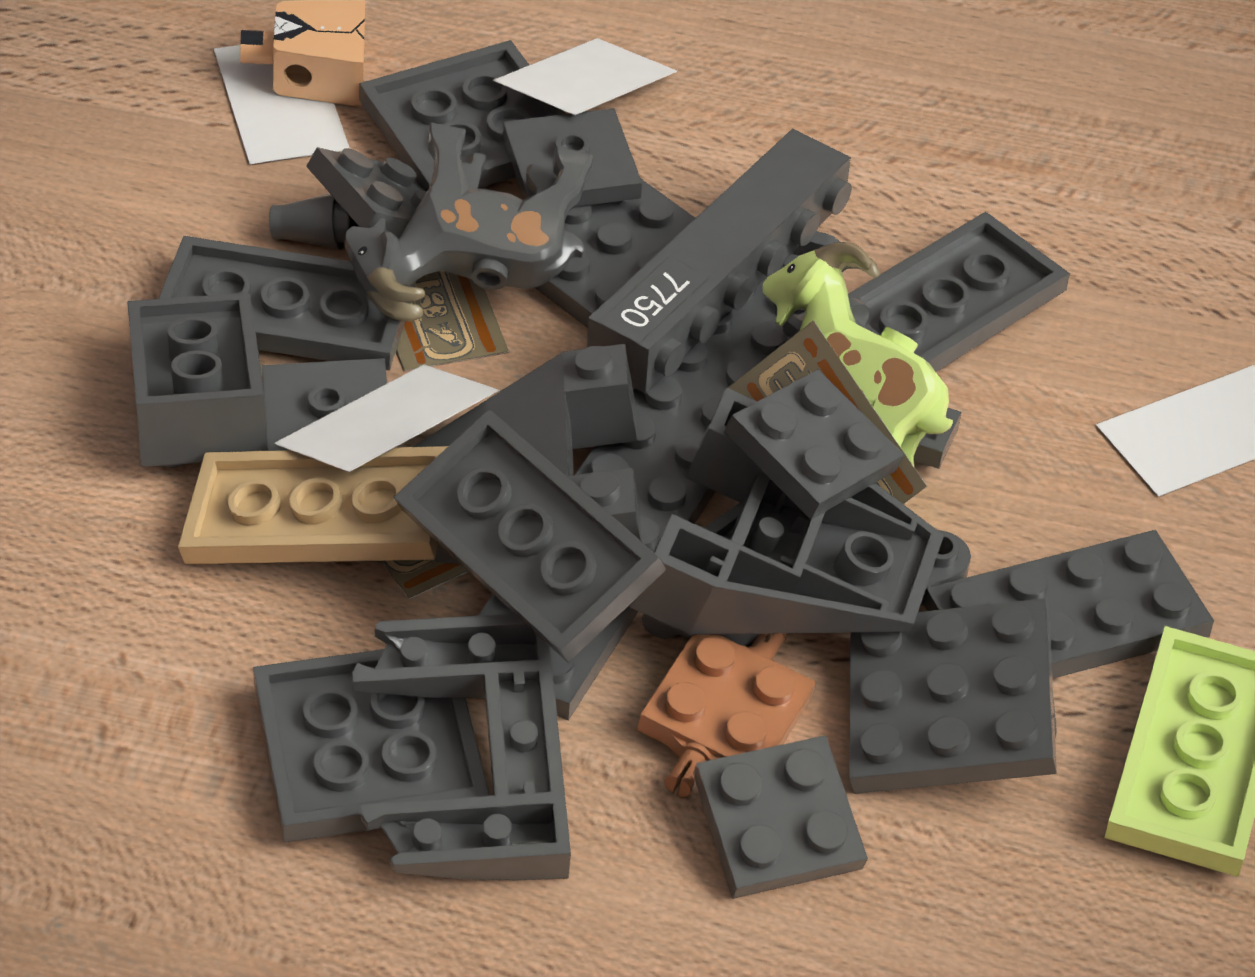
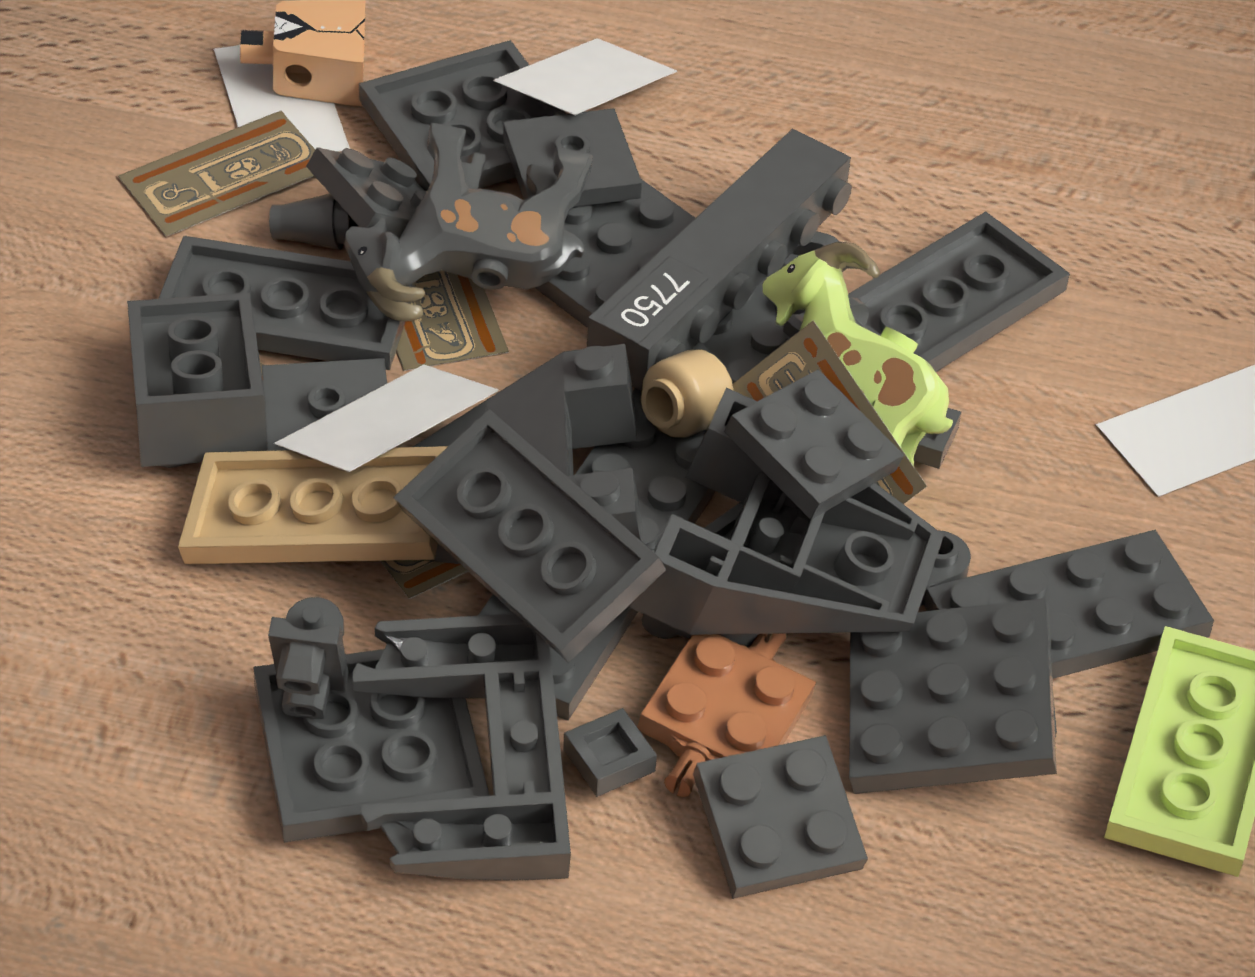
(221, 173): none -> sticker
(309, 656): none -> dark grey hips
(609, 752): none -> dark grey plate
(684, 392): none -> tan head

